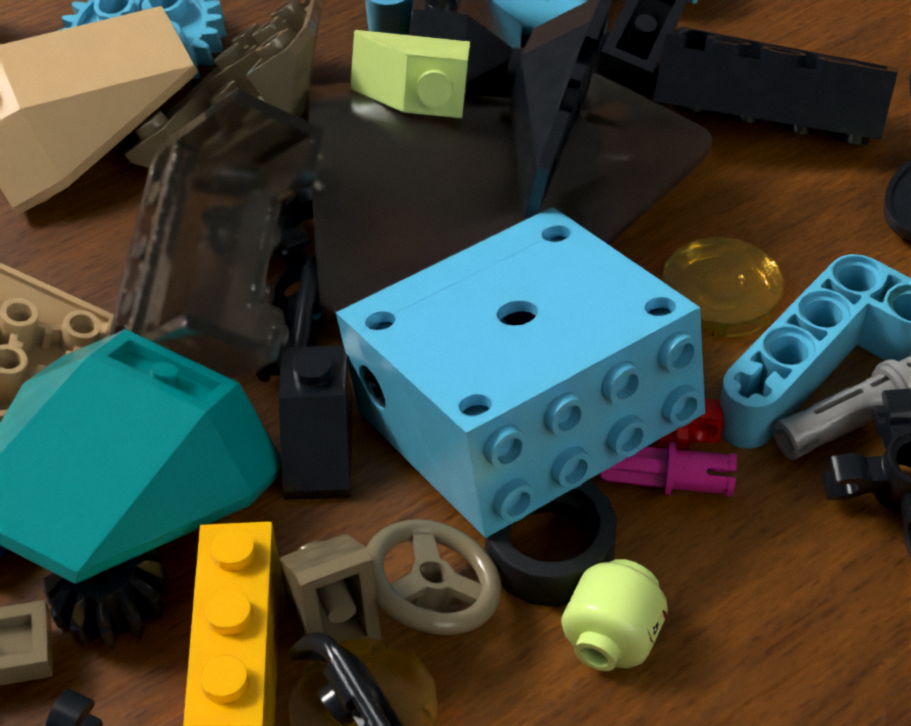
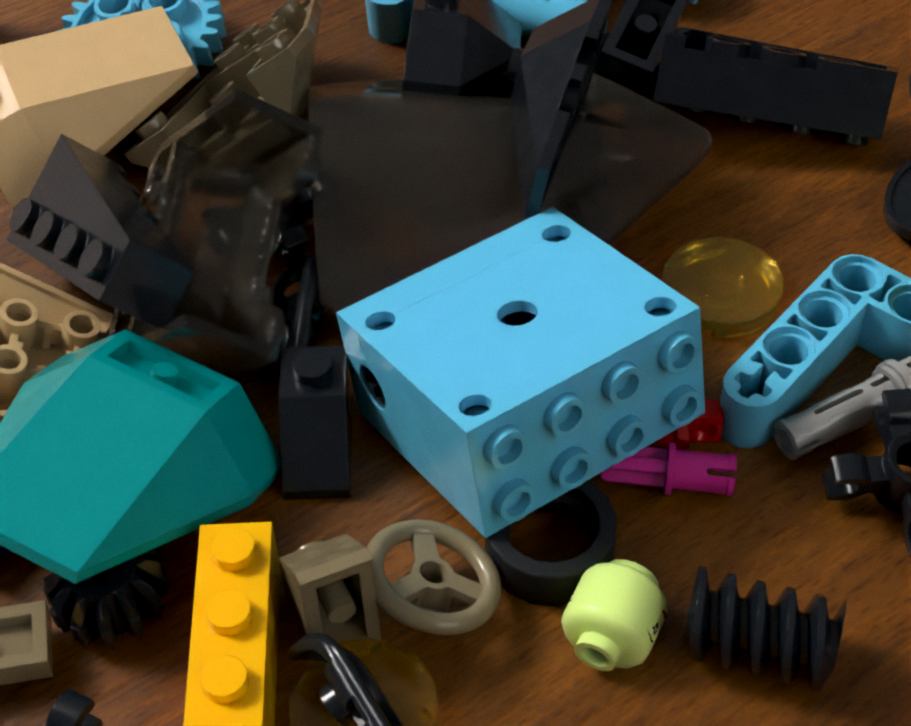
(99, 235): none -> black wedge
(411, 72): yellowish green slope -> none
(764, 629): none -> black piece

